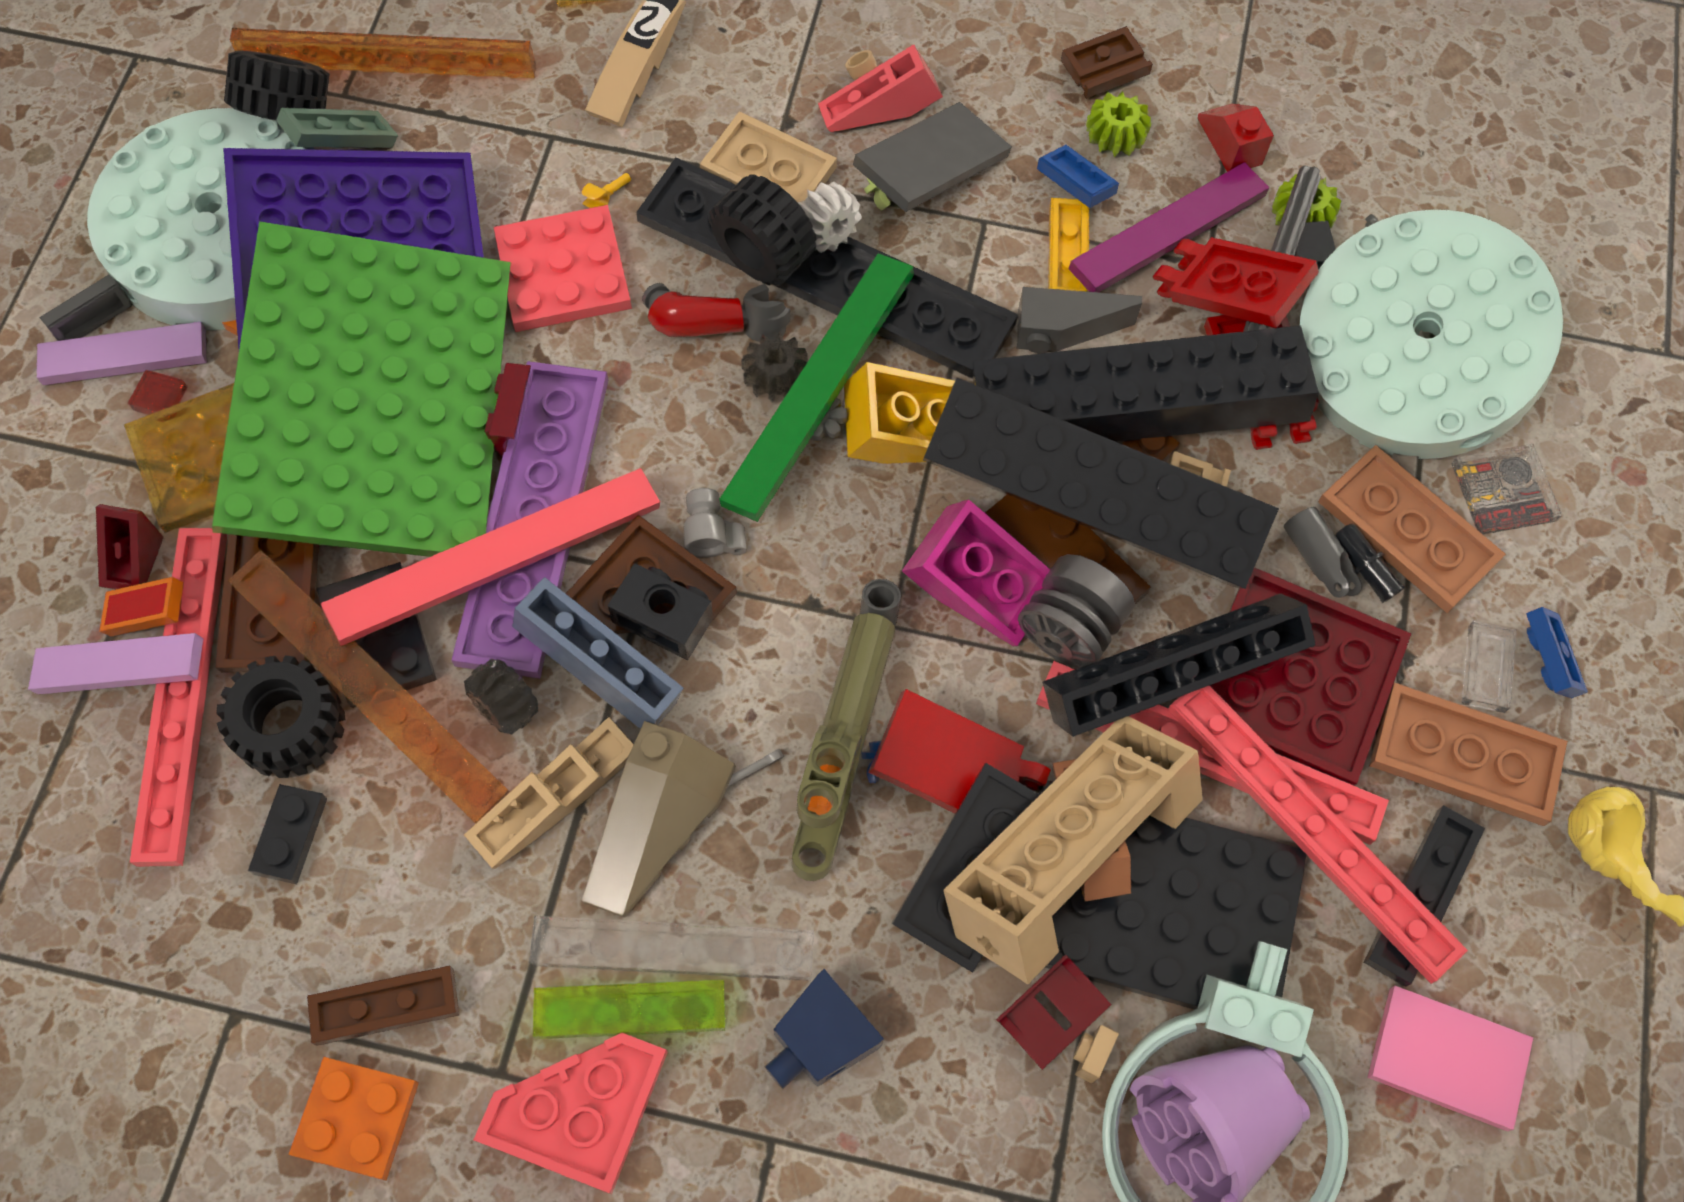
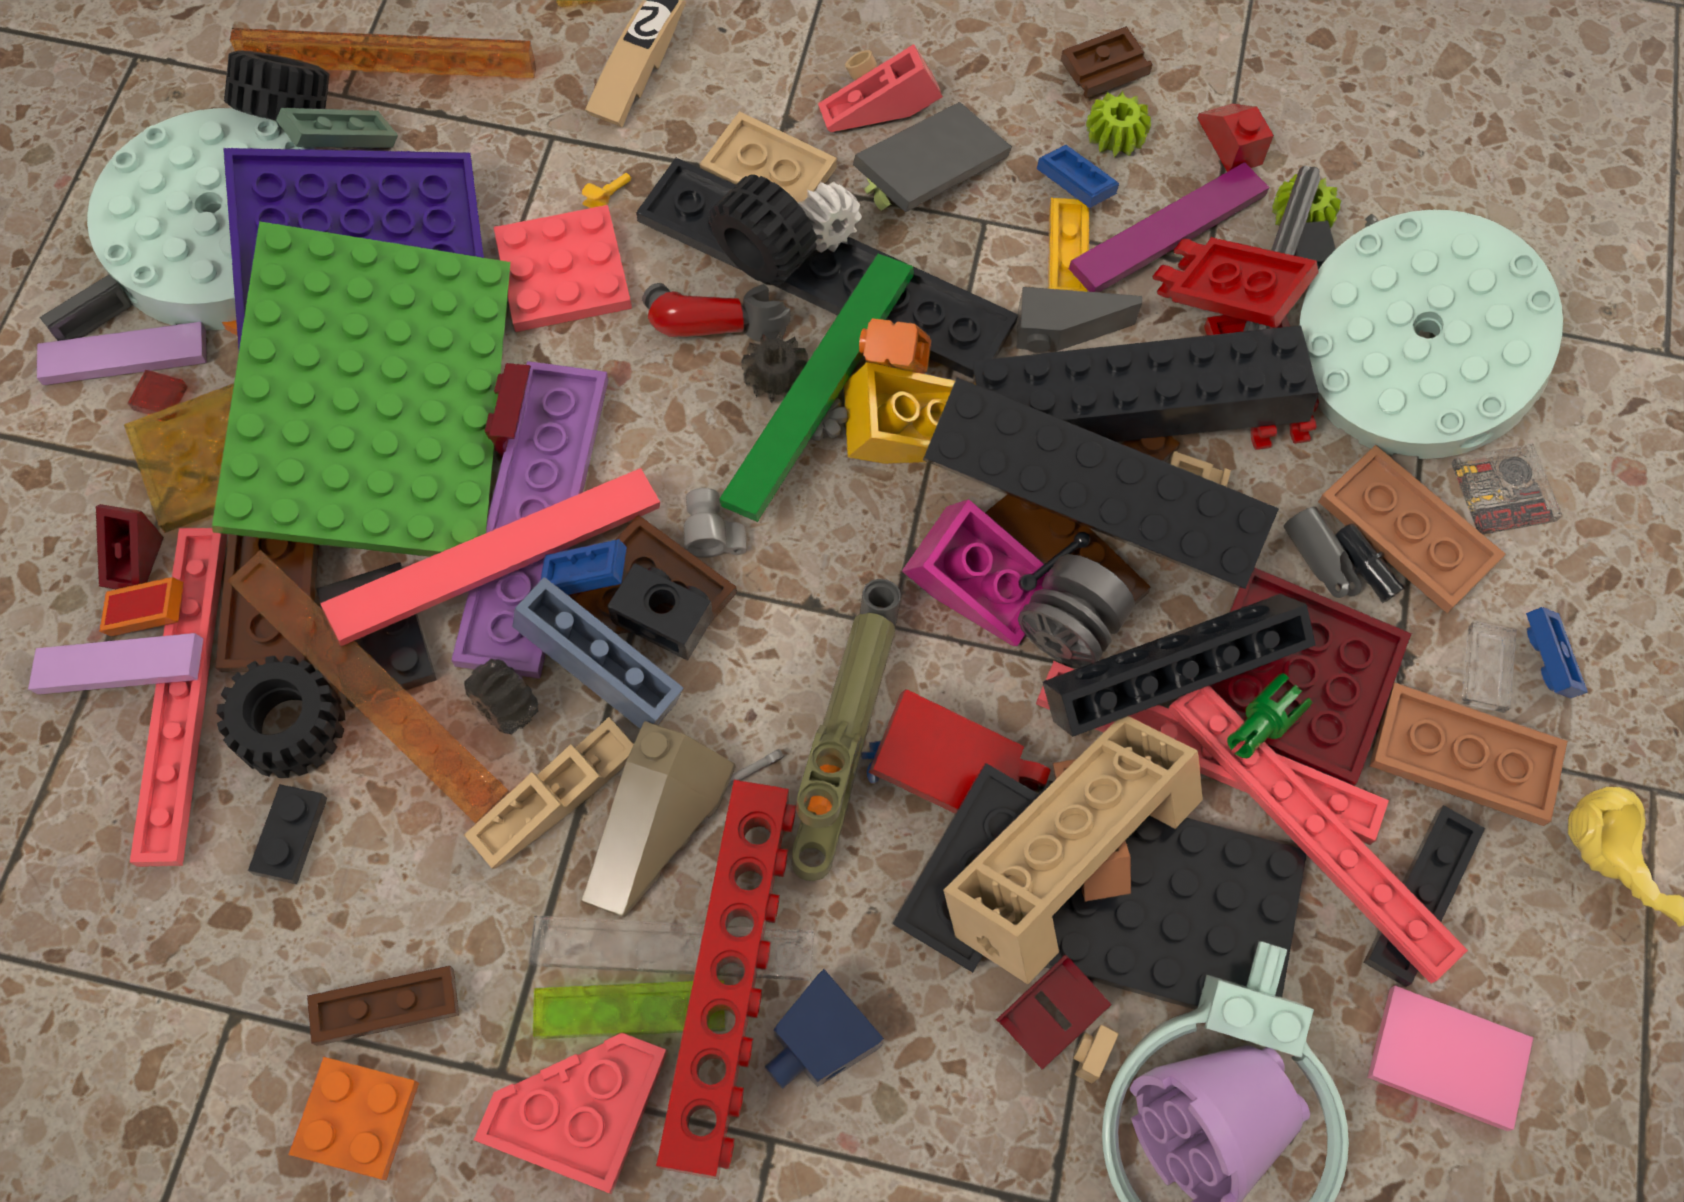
(586, 567): none -> blue plate
(680, 1149): none -> red brick
(896, 345): none -> orange brick
(1029, 581): none -> black hinge
(1267, 717): none -> green arm

